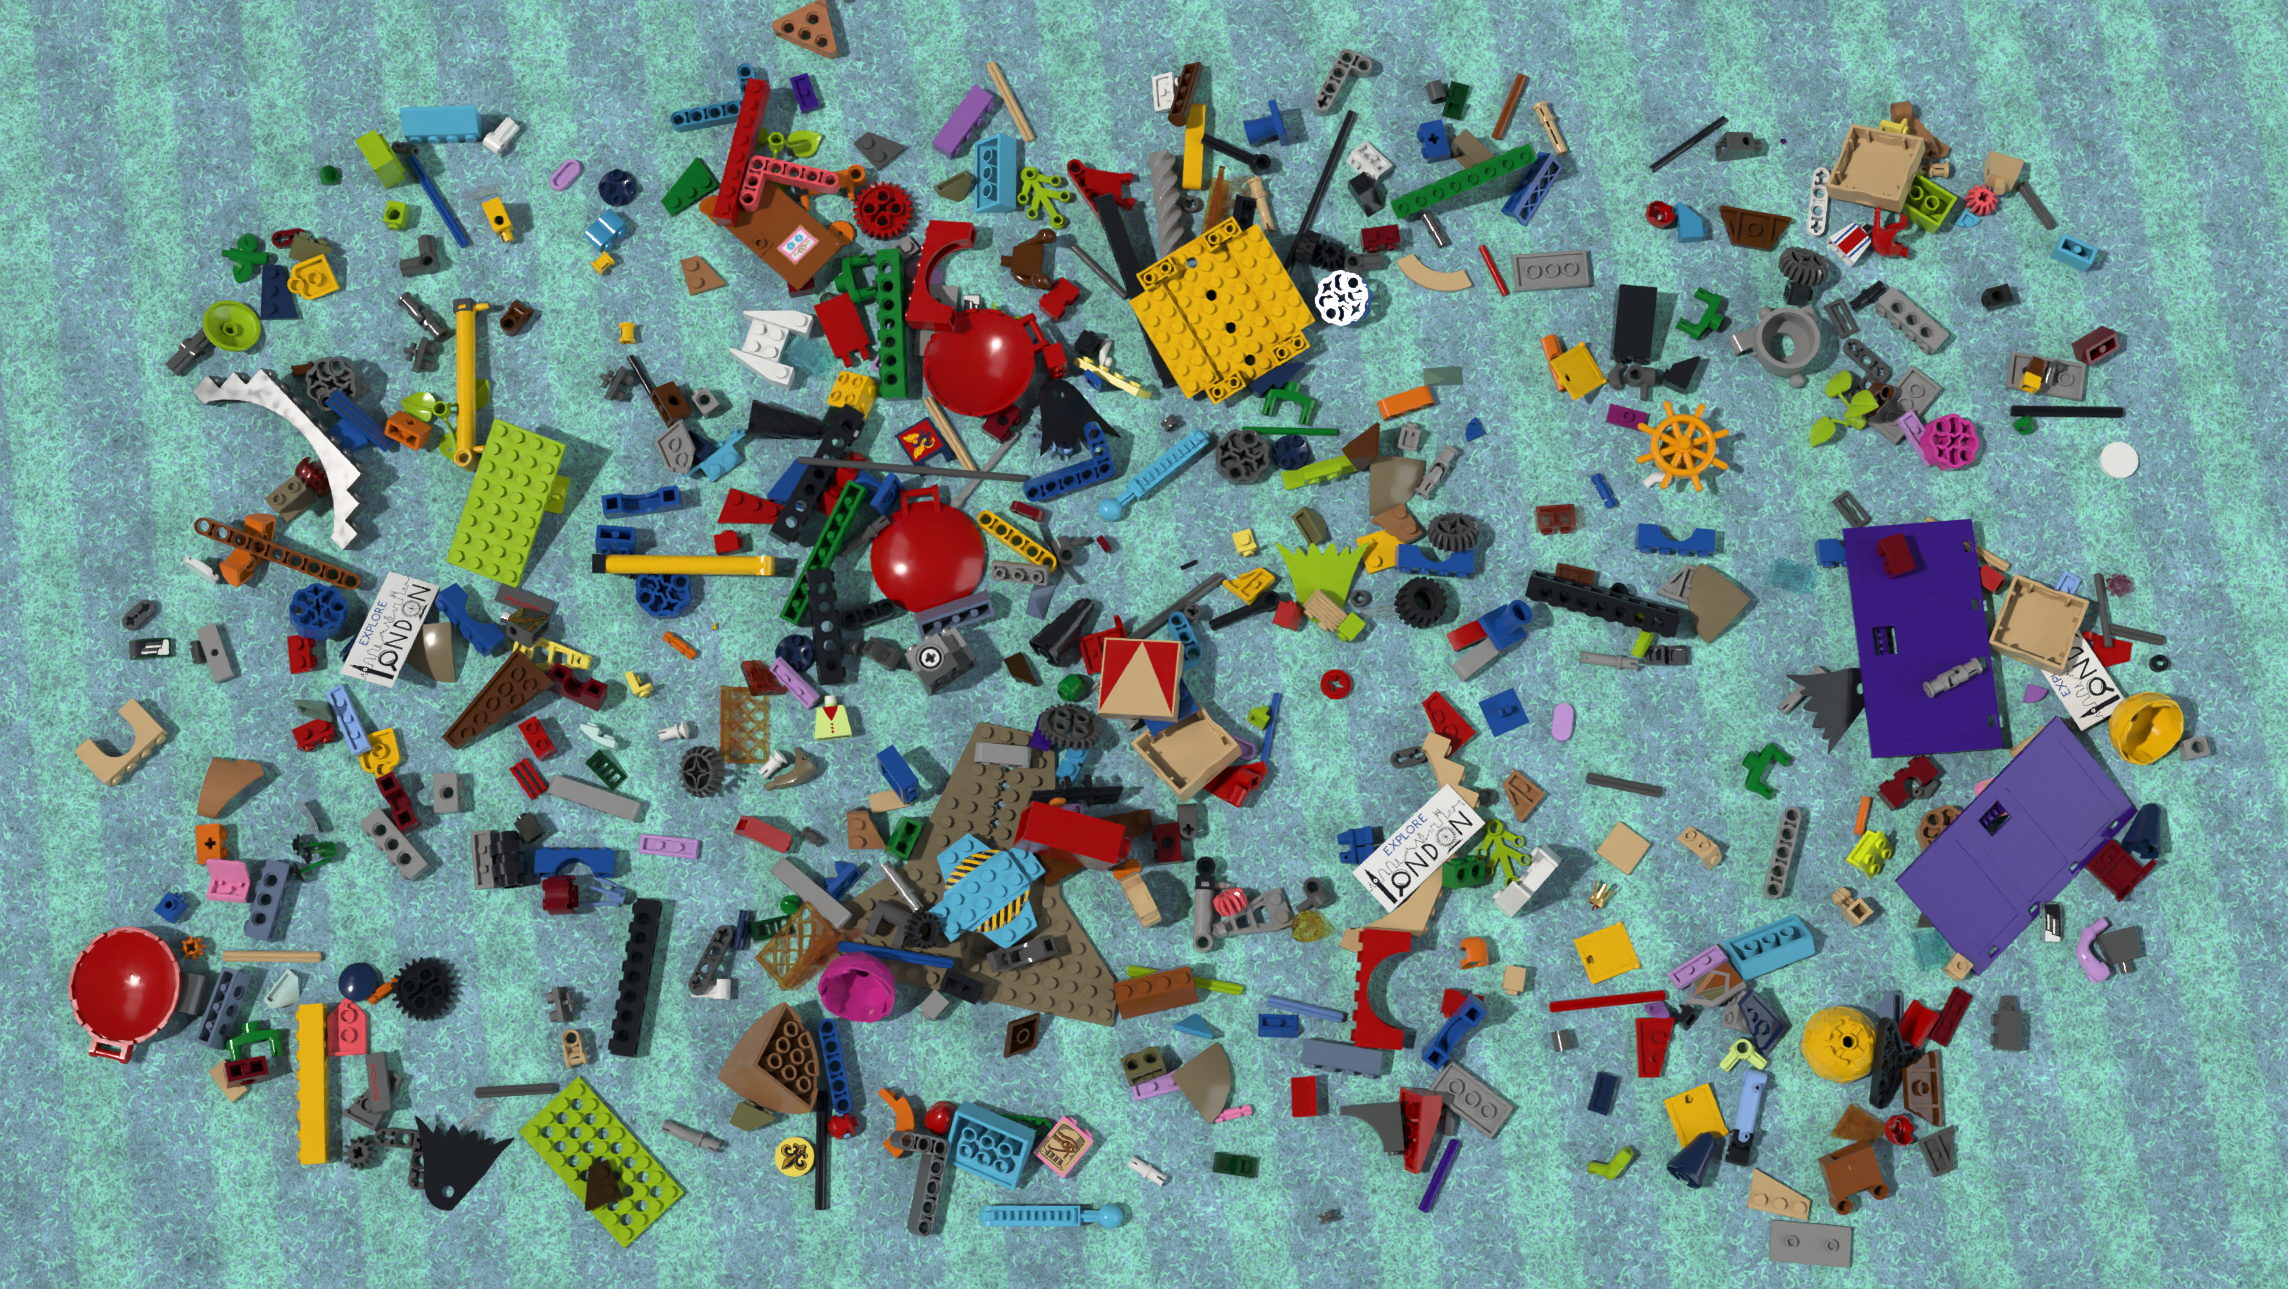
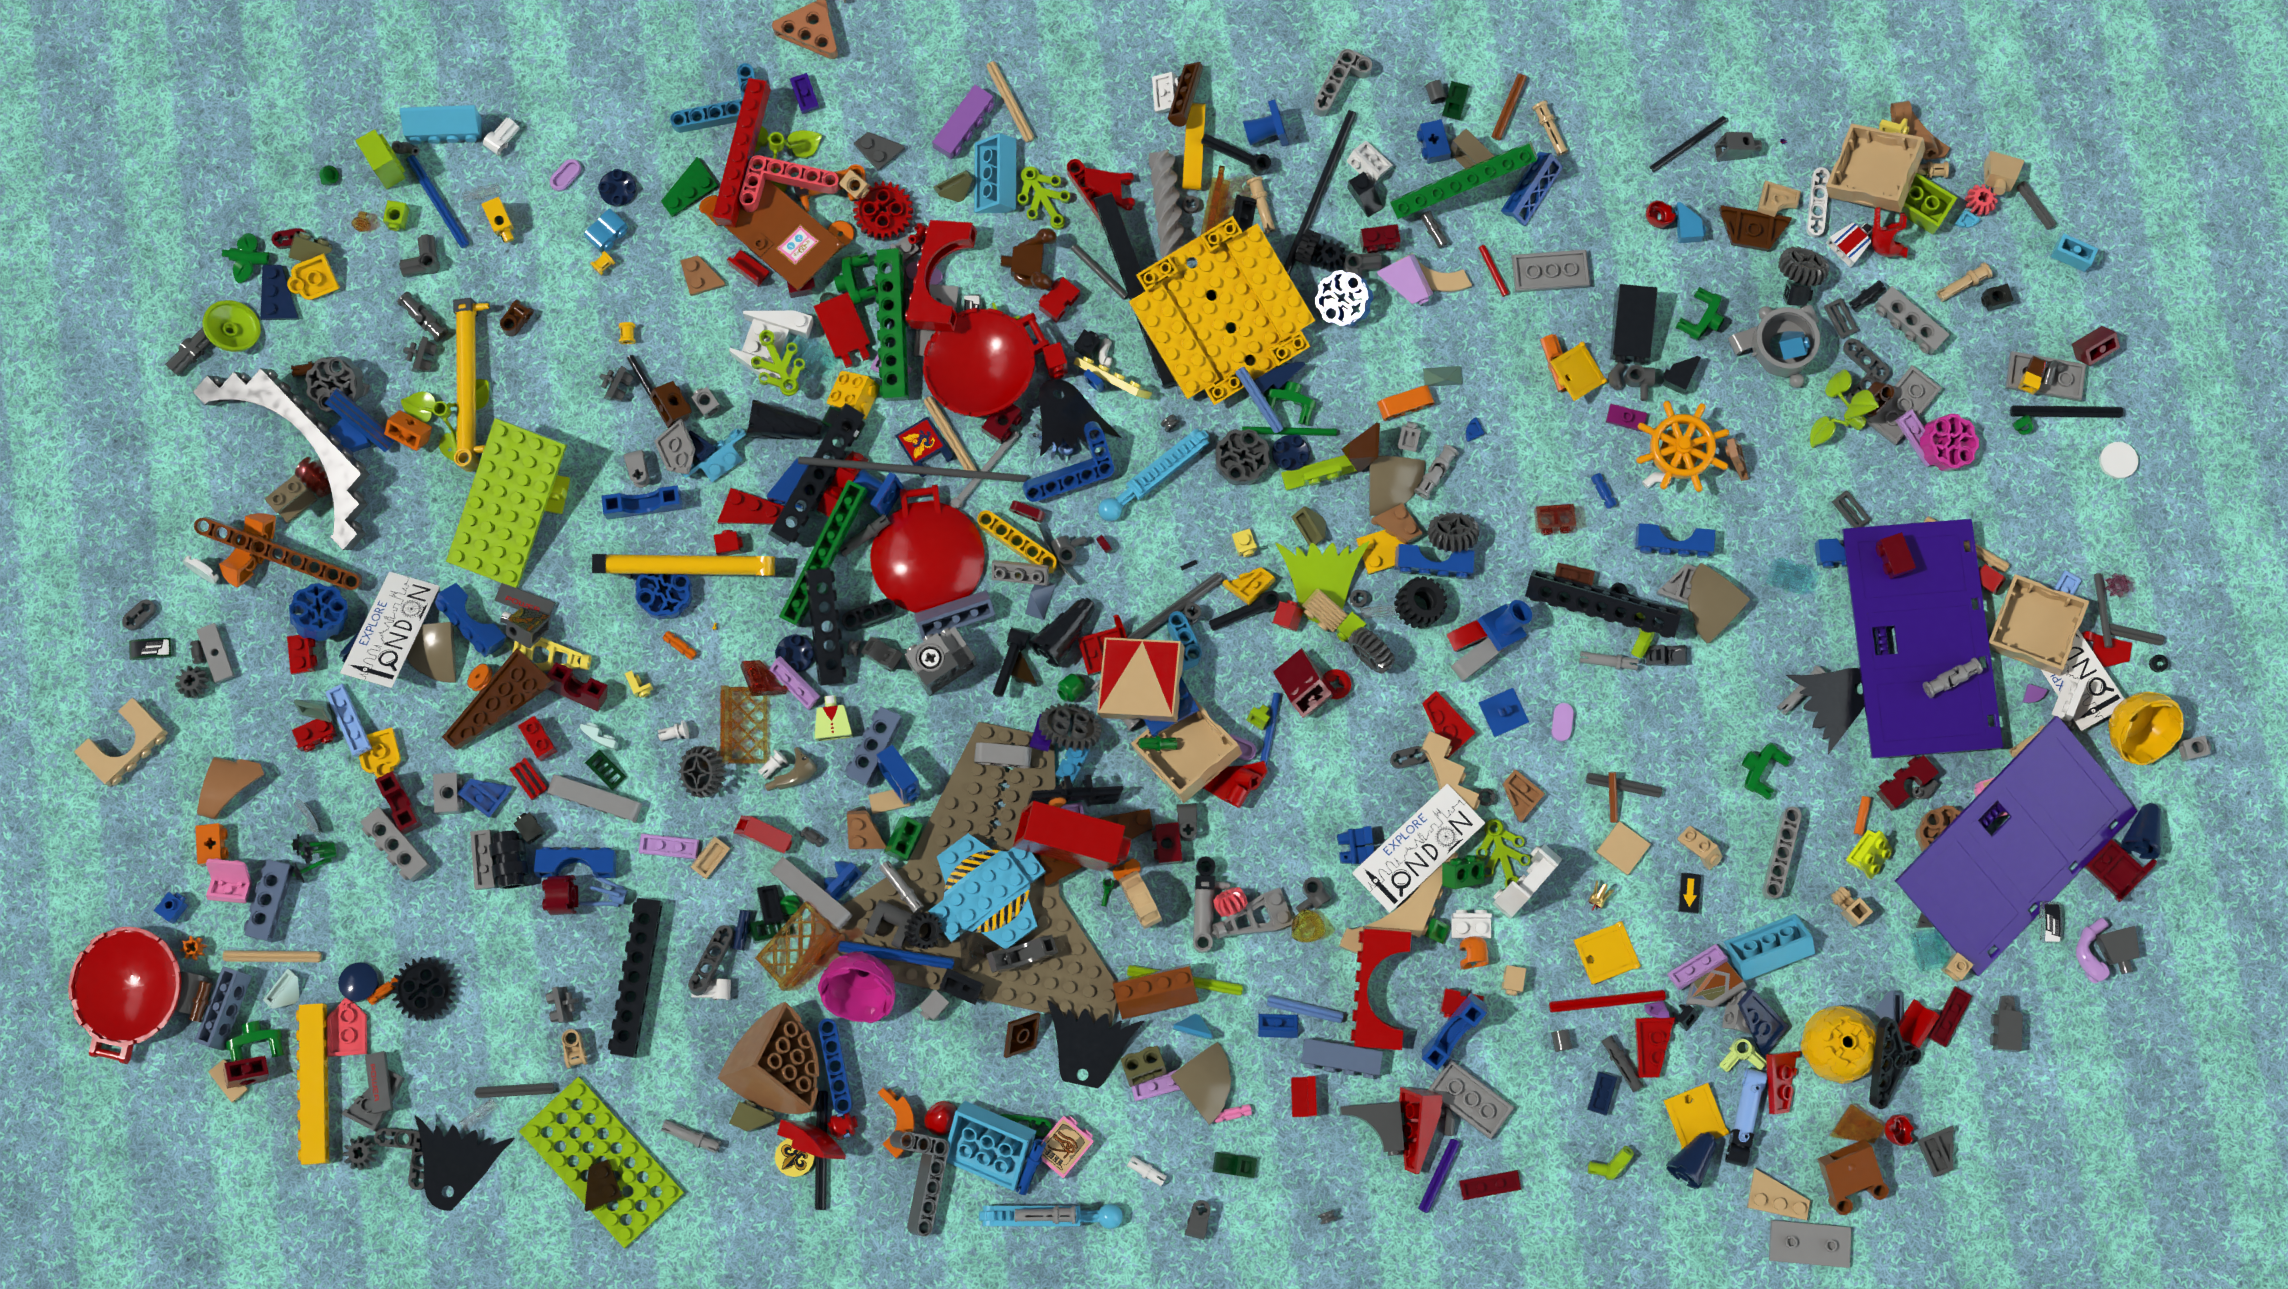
(197, 685): none -> dark grey gear
(200, 1001): none -> reddish brown pin
(361, 222): none -> clear orange plate
(479, 677): none -> orange piece
(484, 795): none -> blue wing
(615, 540): blue brick -> none
(636, 465): none -> light grey piece
(710, 857): none -> tan tile
(748, 268): none -> red panel
(770, 905): none -> black tile
(779, 366): none -> lime plant
(810, 1139): none -> red slope
(847, 181): none -> tan brick
(880, 717): none -> sand blue brick
(918, 237): none -> red arm
(1016, 642): none -> black axle
(1033, 1160): none -> blue pin
(1056, 1215): none -> light grey pin
(1088, 1045): none -> black piece
(1106, 892): none -> green hand
(1158, 743): none -> green axle
(1197, 1223): none -> dark grey piece
(1259, 399): none -> medium blue axle
(1304, 683): none -> dark red slope
(1371, 650): none -> dark grey gear
(1407, 279): none -> lavender slope
(1437, 931): none -> green plate
(1471, 924): none -> white bracket
(1490, 1185): none -> dark red tile
(1613, 799): none -> dark orange piece
(1623, 1065): none -> dark grey pin
(1689, 893): none -> black tile
(1735, 452): none -> medium nougat wing
(1777, 197): none -> tan tile
(1779, 1077): none -> red wing
(1793, 344): none -> dark azure slope
(1923, 1089): reddish brown wing -> none
(1971, 278): none -> tan pin
(2068, 699): none -> white bracket

